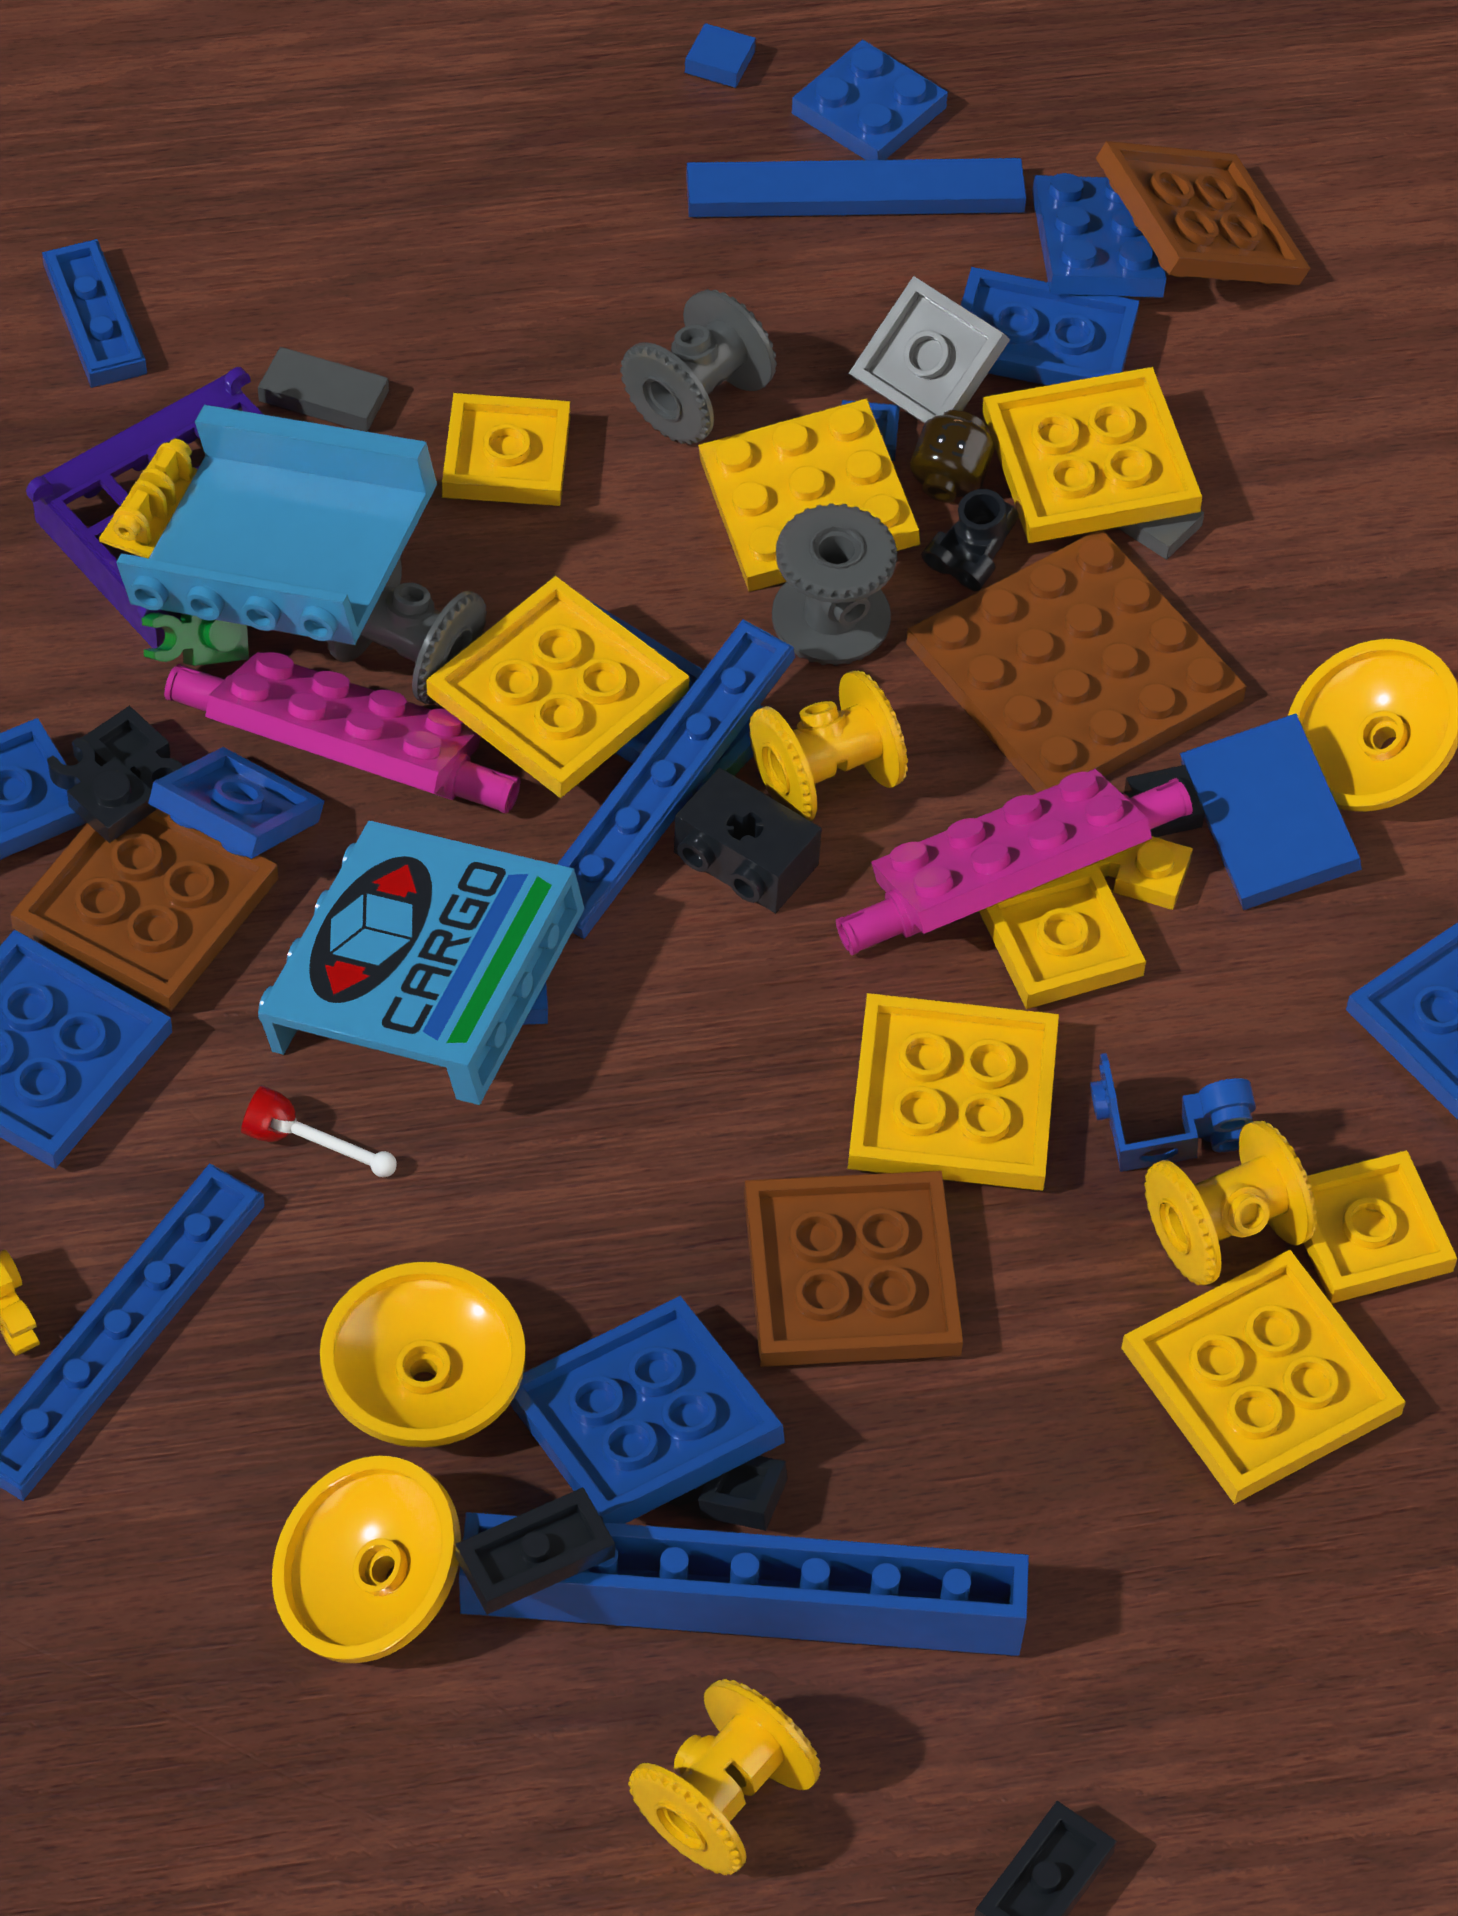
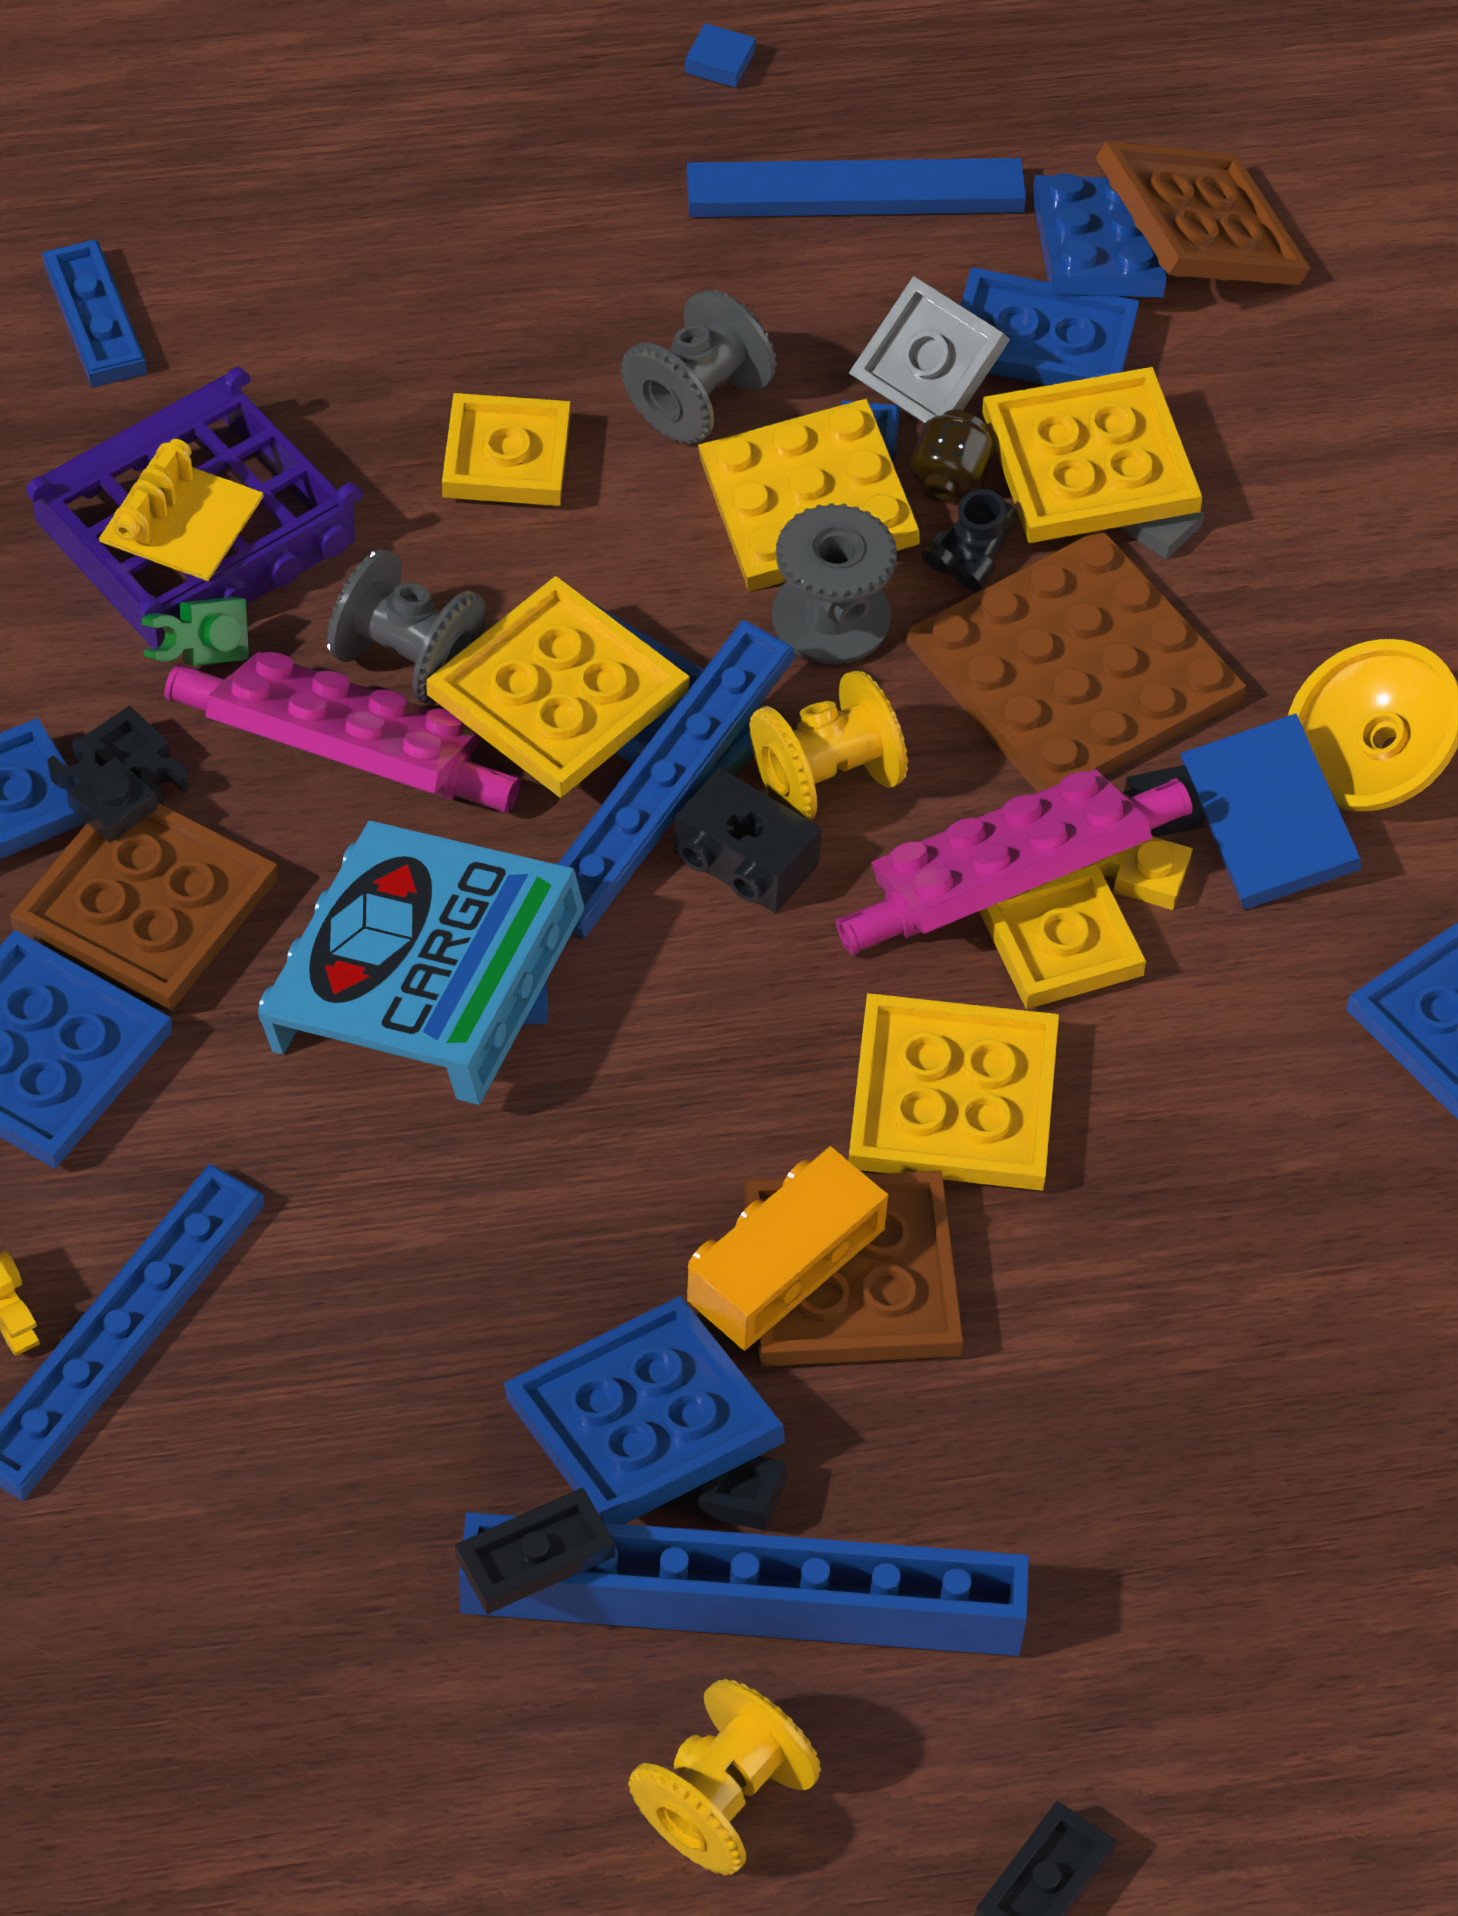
(236, 803): blue plate -> none
(272, 1118): hinge -> none
(286, 526): dark azure panel -> none
(323, 389): dark grey tile -> none
(344, 1543): yellow dish -> none
(418, 1322): yellow dish -> none
(785, 1247): none -> light orange brick
(869, 102): blue plate -> none
(1212, 1114): blue piece -> none
(1237, 1202): yellow hose -> none
(1262, 1376): yellow plate -> none
(1375, 1228): yellow plate -> none

